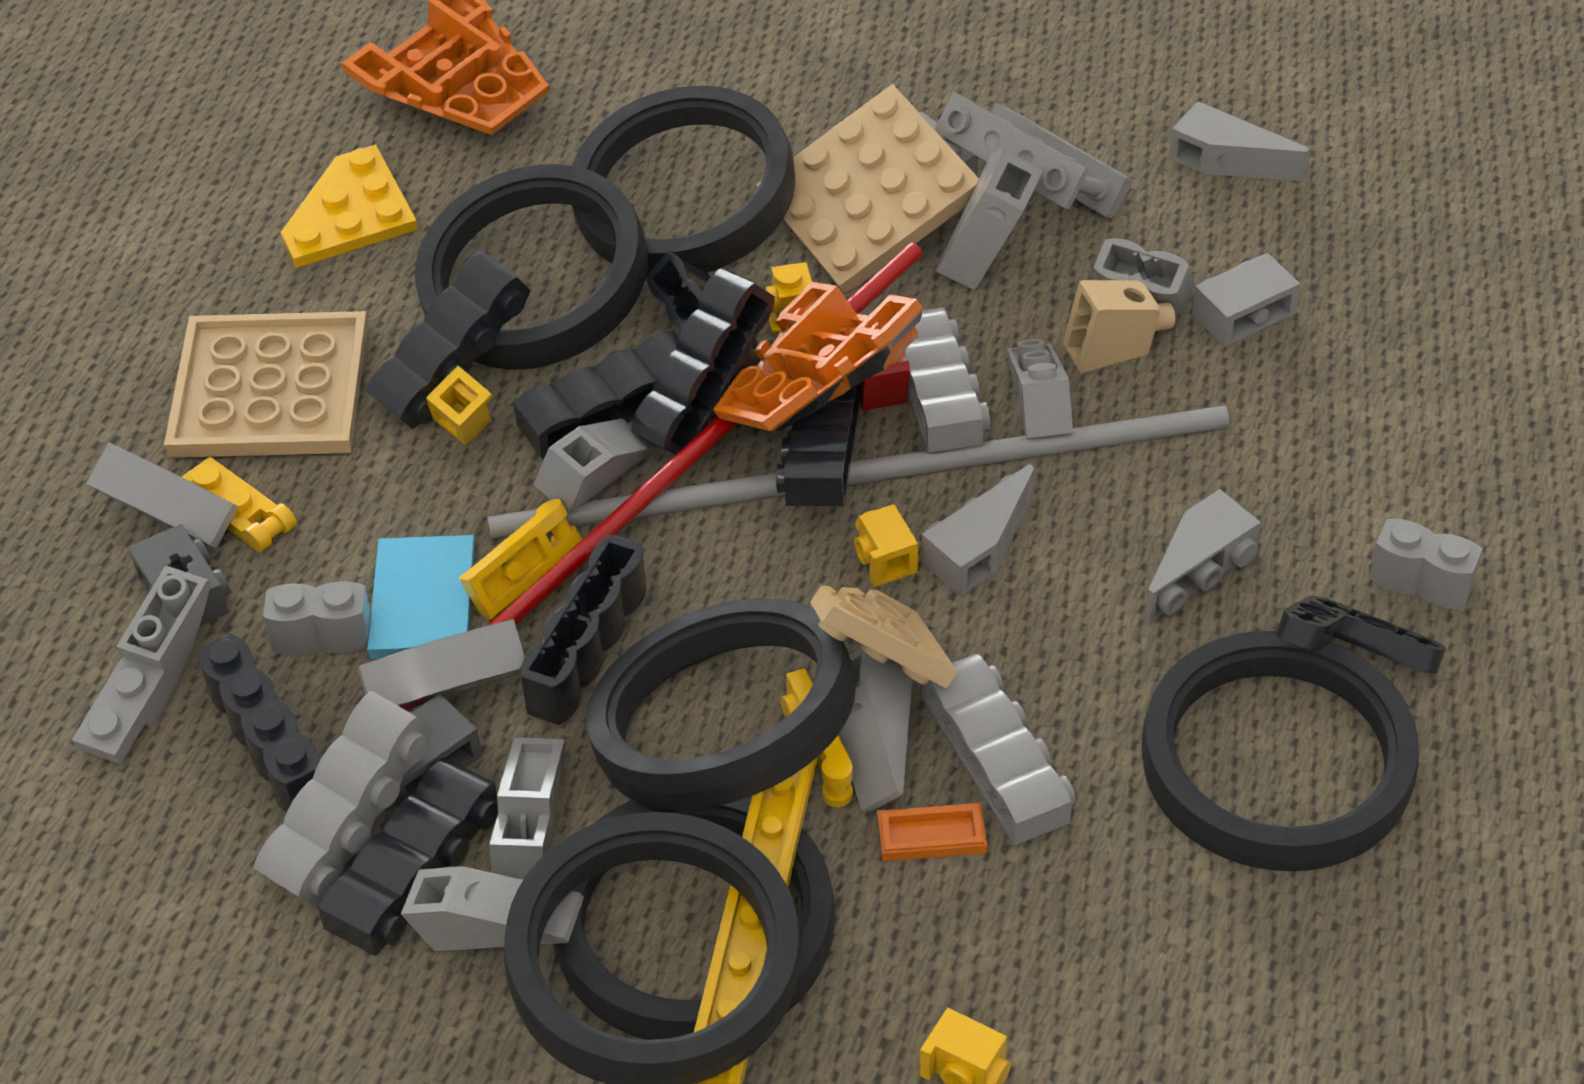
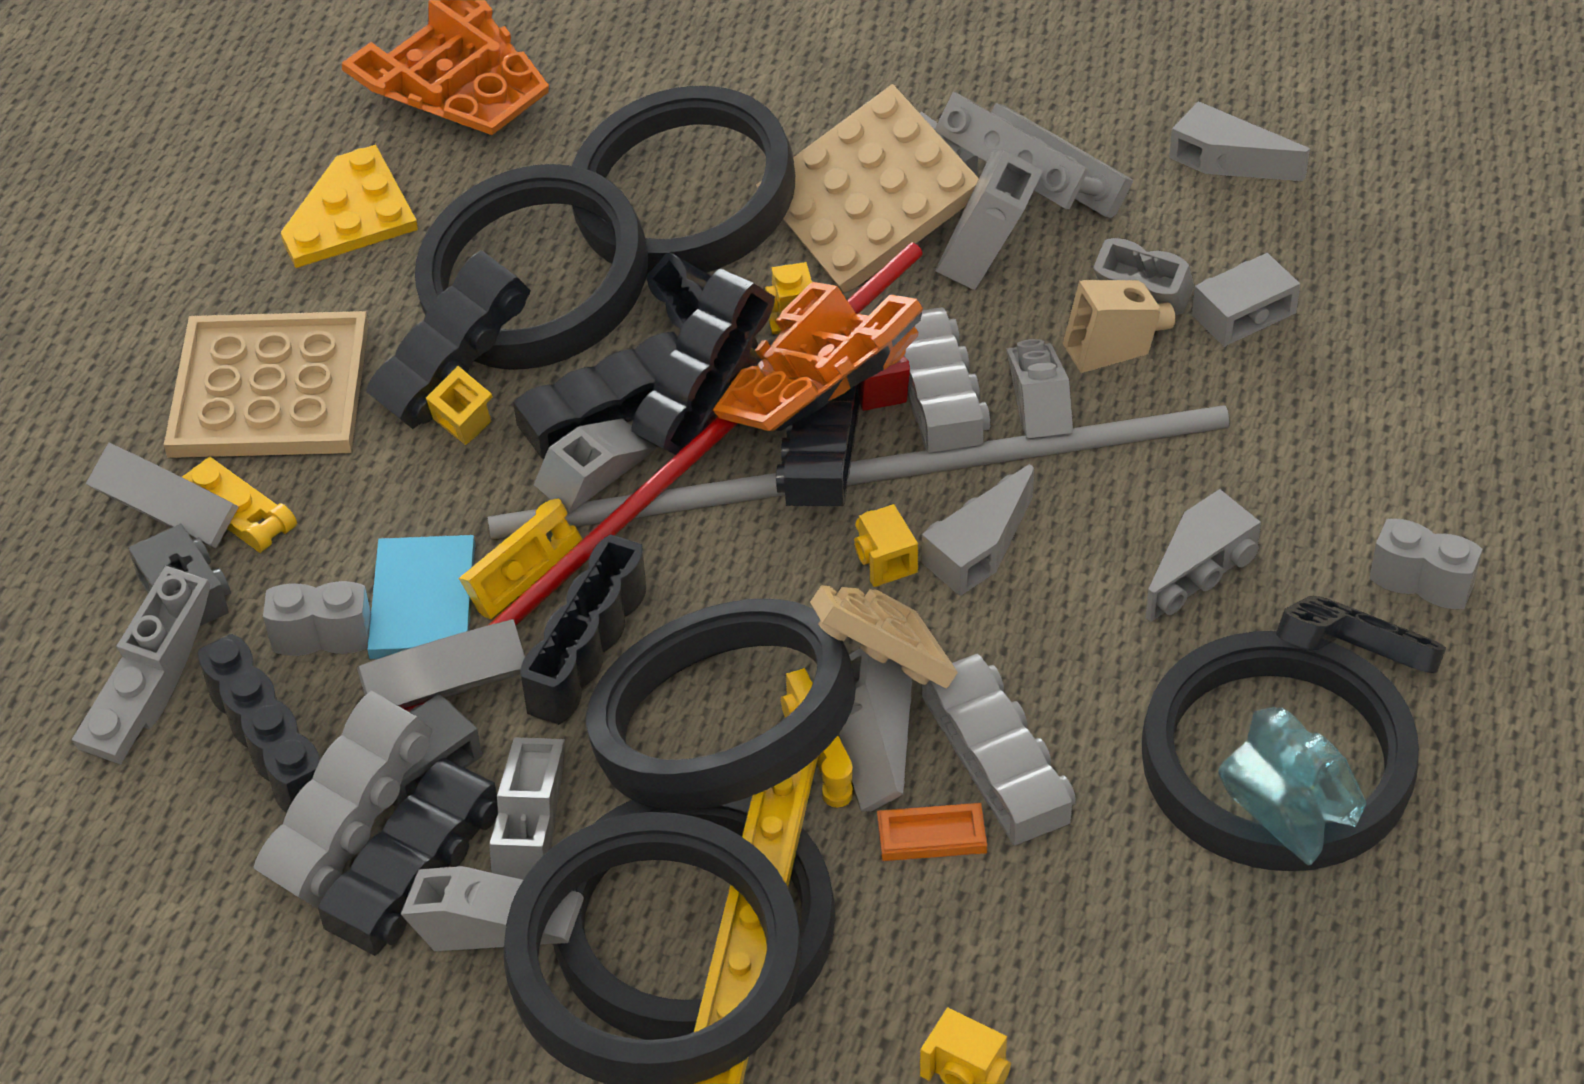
(1292, 782): none -> clear light blue piece

